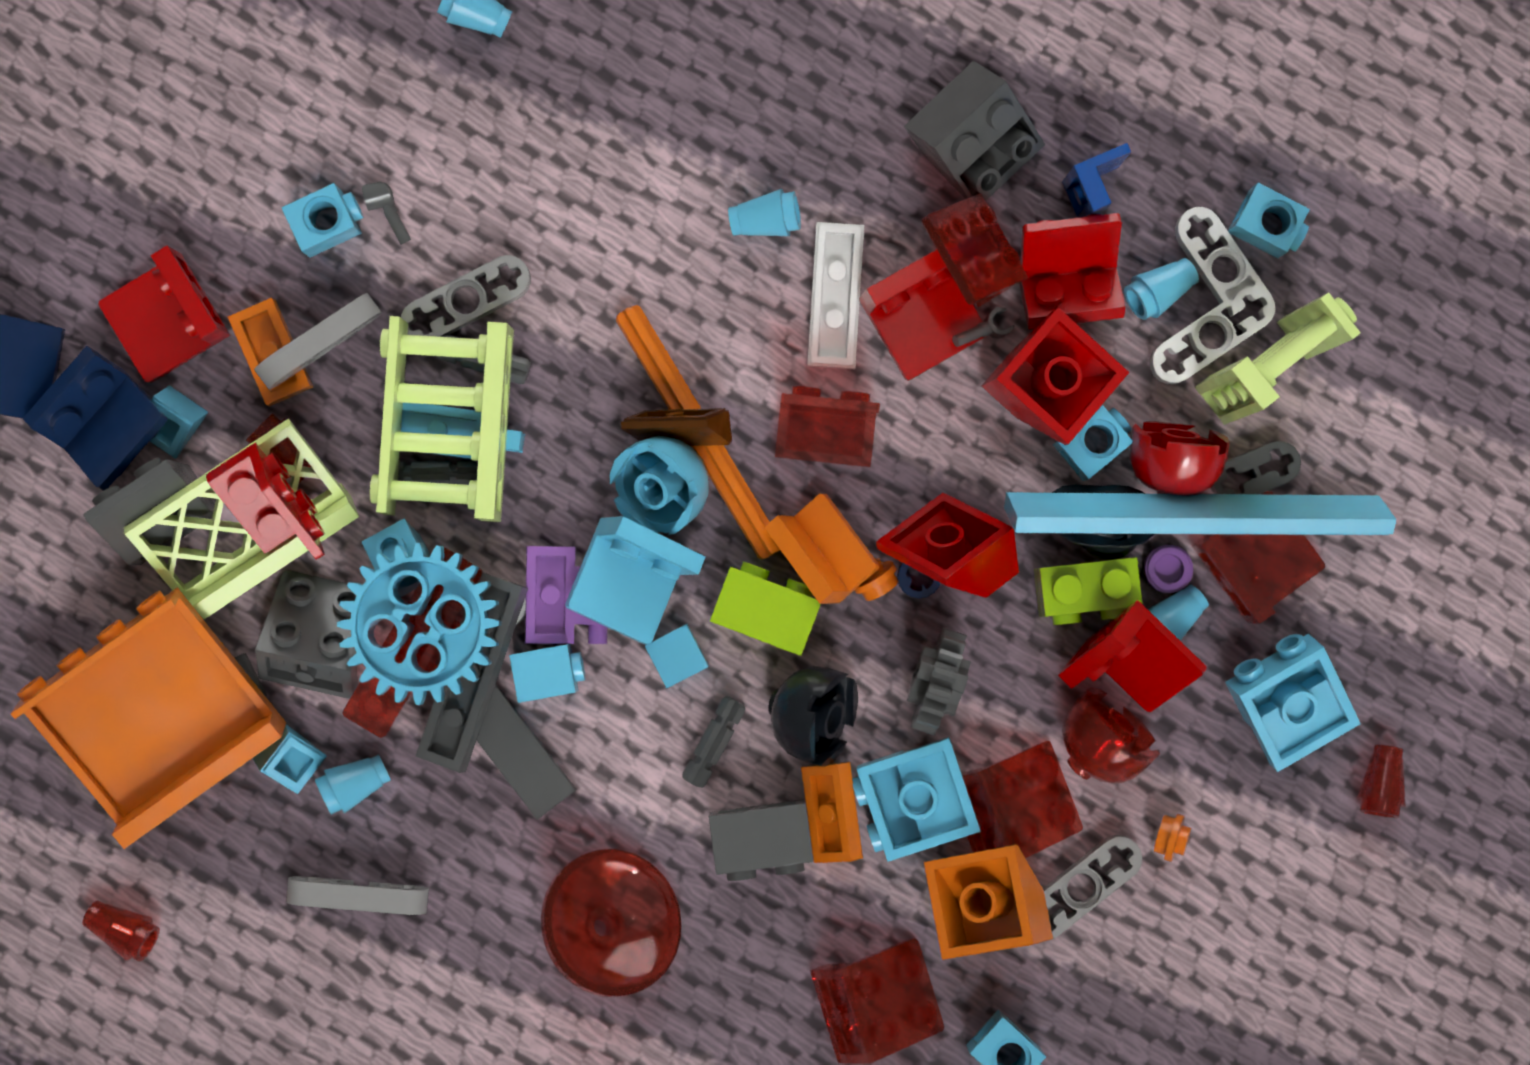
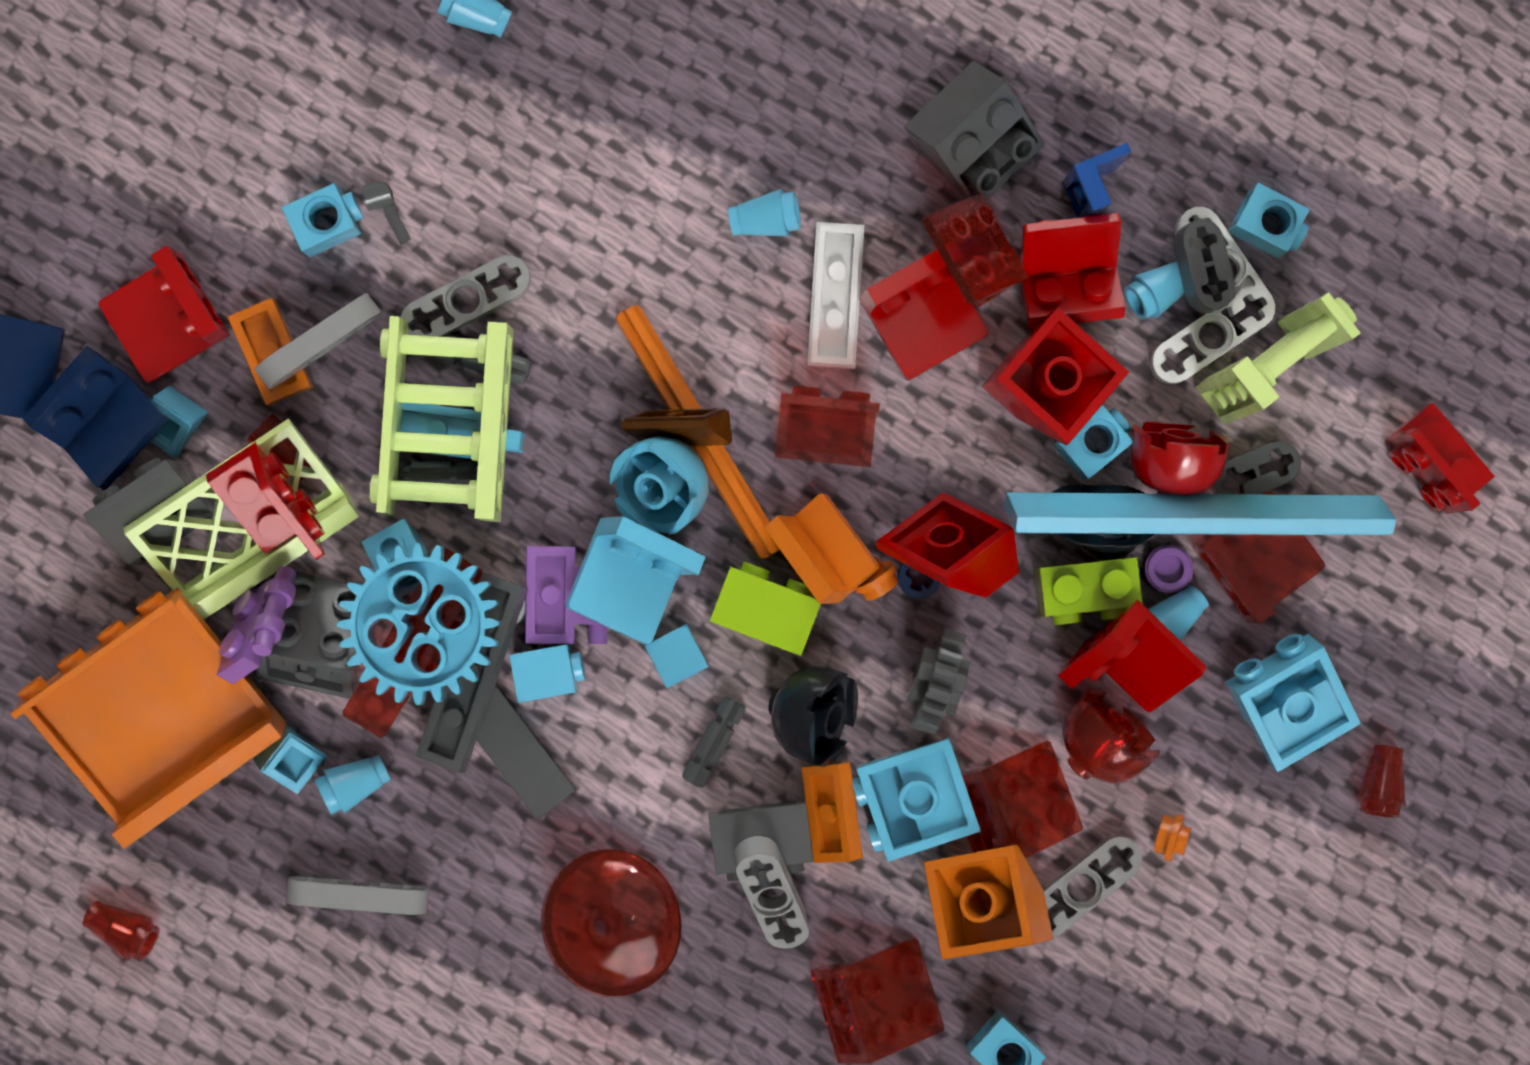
(256, 625): none -> medium lavender plate
(775, 876): none -> light grey beam
(983, 329): dark grey hand -> none
(1204, 266): none -> dark grey beam
(1439, 460): none -> red bracket

